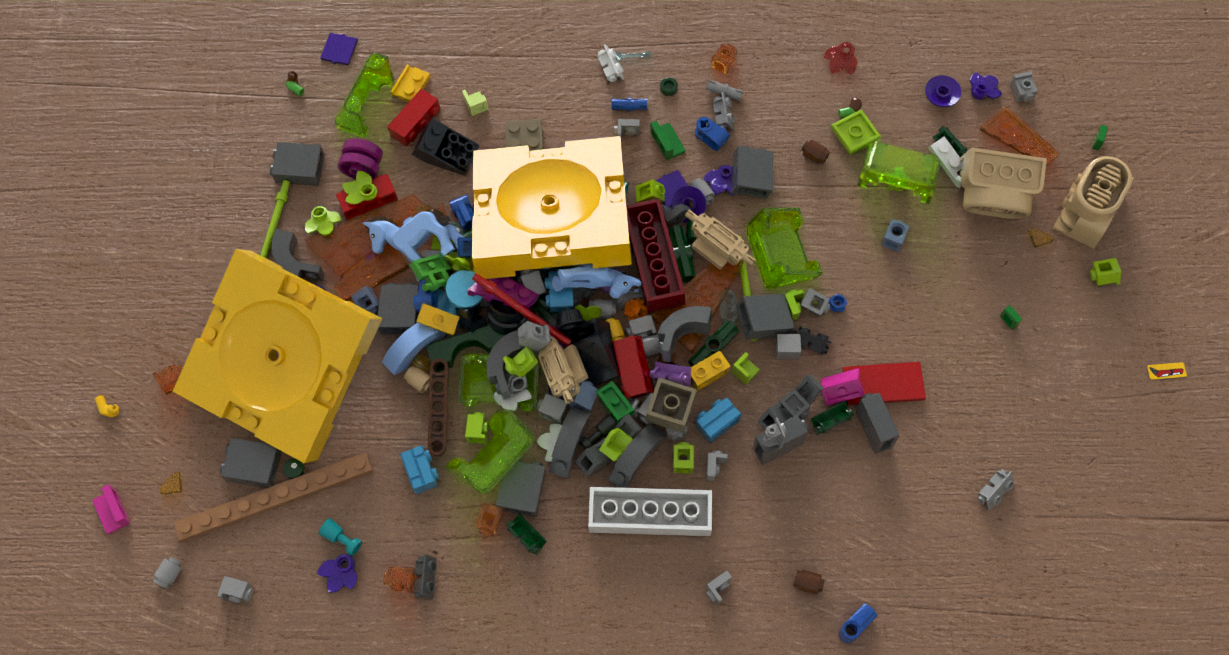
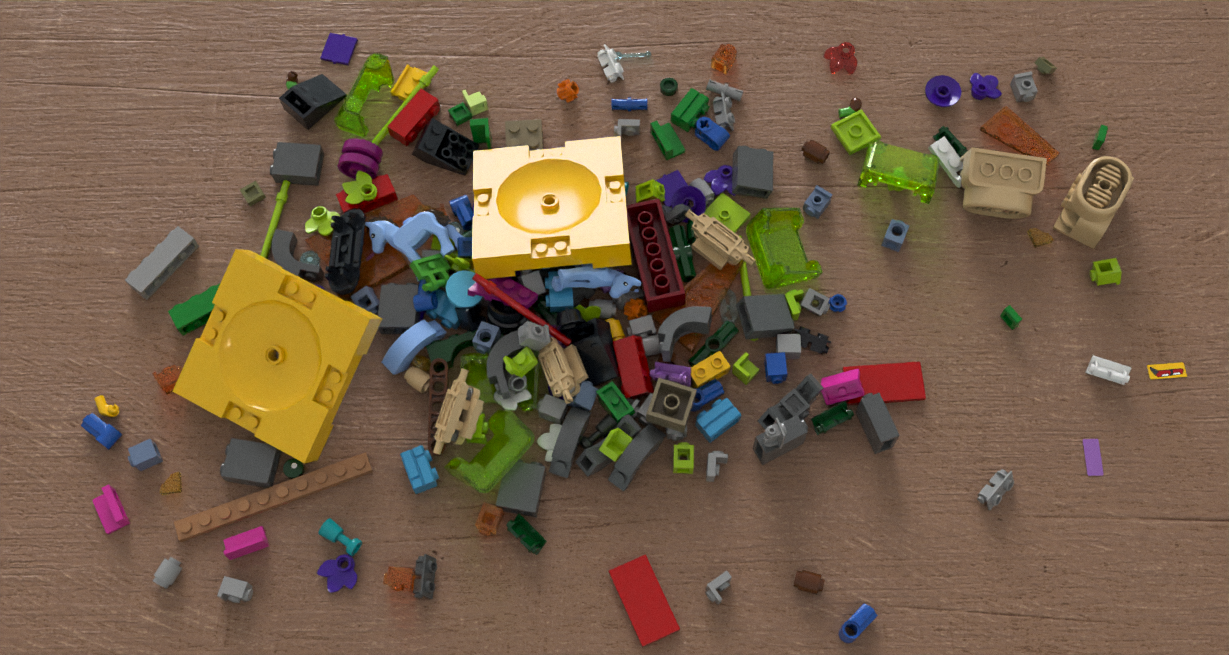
(104, 433): none -> blue piece
(144, 455): none -> sand blue brick
(162, 262): none -> light grey brick
(194, 312): none -> green brick
(245, 543): none -> dark pink panel
(252, 193): none -> olive plate
(310, 257): none -> clear light blue tile
(311, 100): none -> black slope
(346, 251): none -> black piece
(424, 82): none -> lime bar
(437, 319): yellow plate -> none
(458, 413): none -> tan piece
(460, 113): none -> green tile
(481, 131): none -> green panel
(486, 330): none -> sand blue brick
(567, 90): none -> orange gear
(644, 600): none -> red tile
(650, 511): white brick -> none
(690, 110): none -> green brick
(707, 394): none -> blue piece
(728, 212): none -> lime plate
(775, 367): none -> blue brick
(817, 202): none -> sand blue brick
(1045, 66): none -> olive plate
(1093, 457): none -> medium lavender sticker
(1108, 370): none -> white hinge

